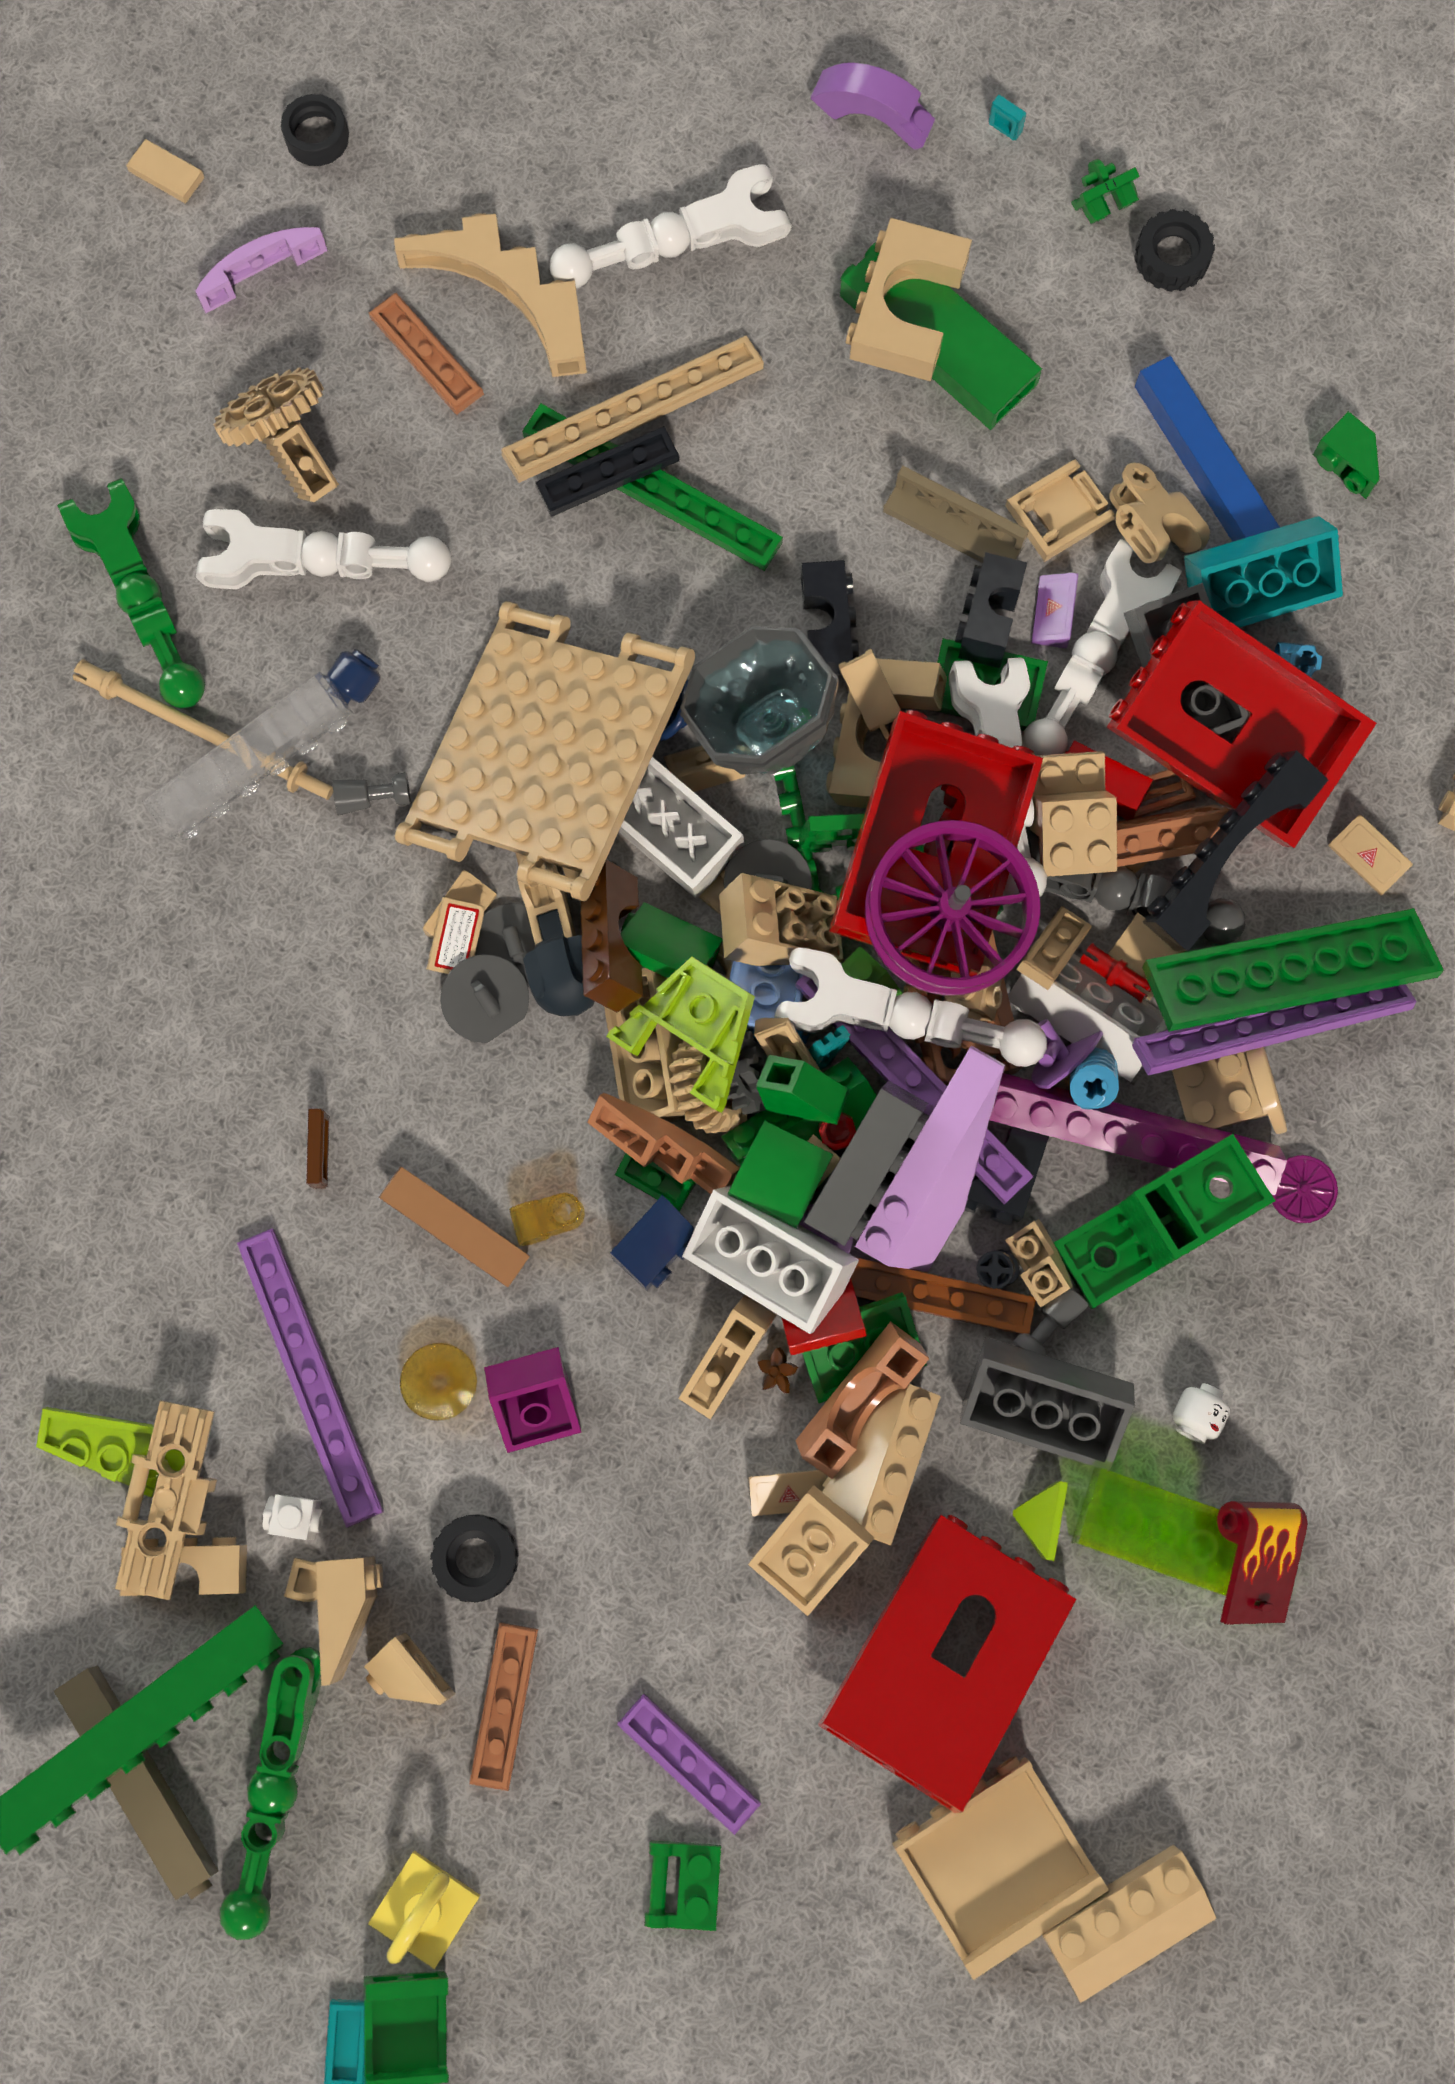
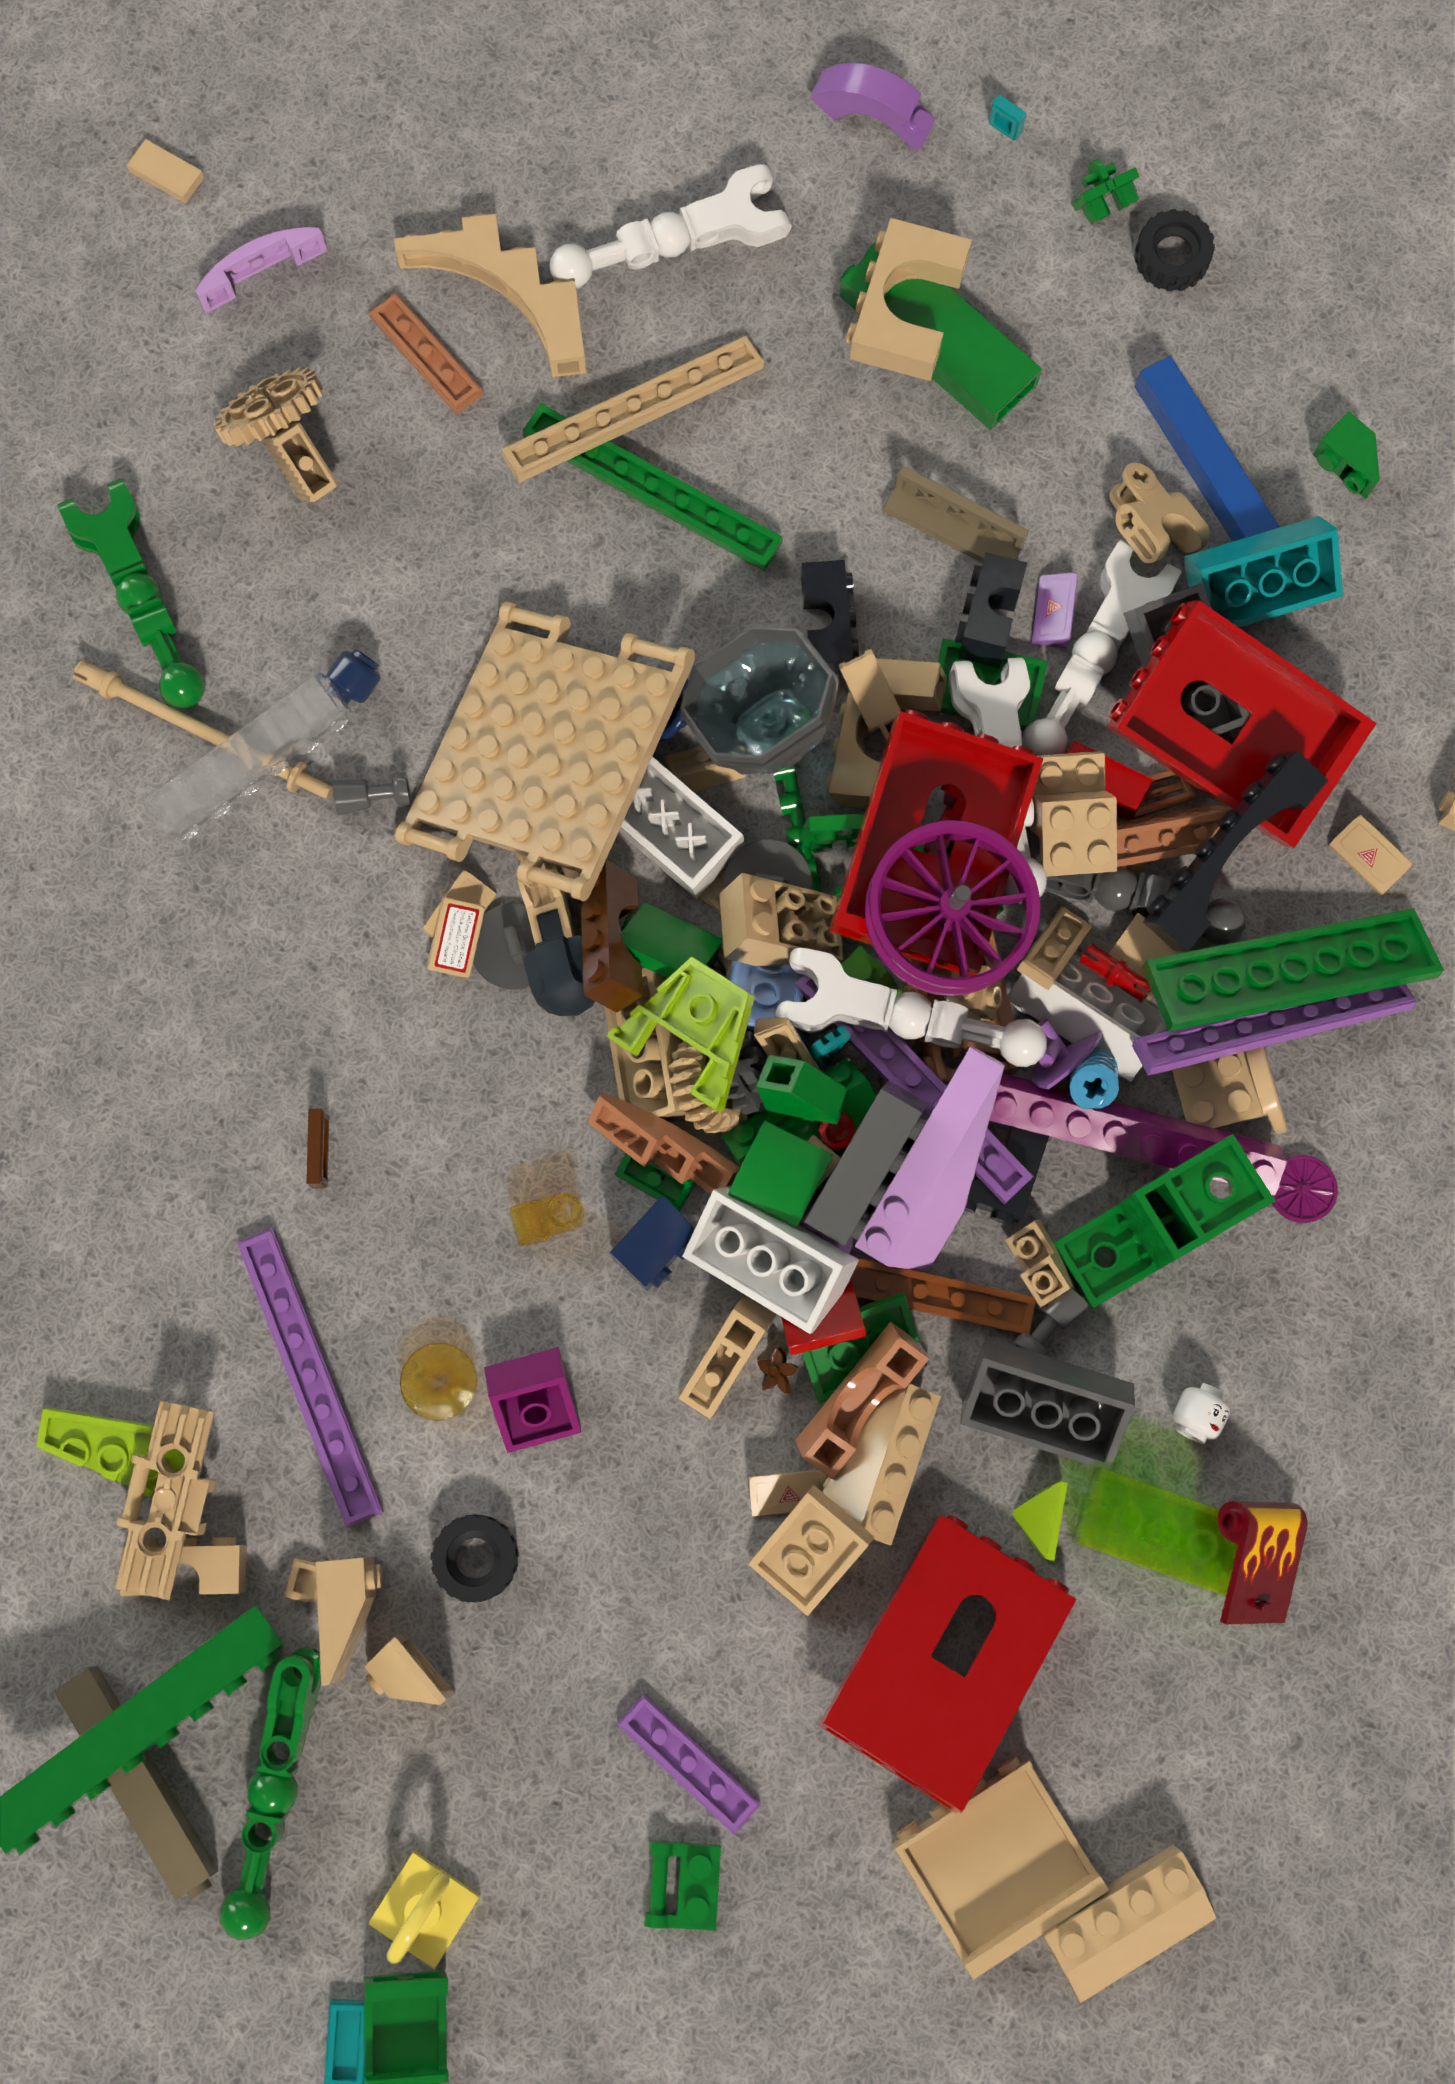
(289, 552): white piece -> none
(293, 1517): white brick -> none
(315, 153): black tyre -> none
(454, 1226): medium nougat slope -> none
(484, 997): dark grey shield -> none
(504, 1706): nougat tile -> none
(607, 471): black tile -> none
(990, 1269): black wheel -> none
(1063, 506): tan container -> none
(1301, 656): dark azure piece -> none

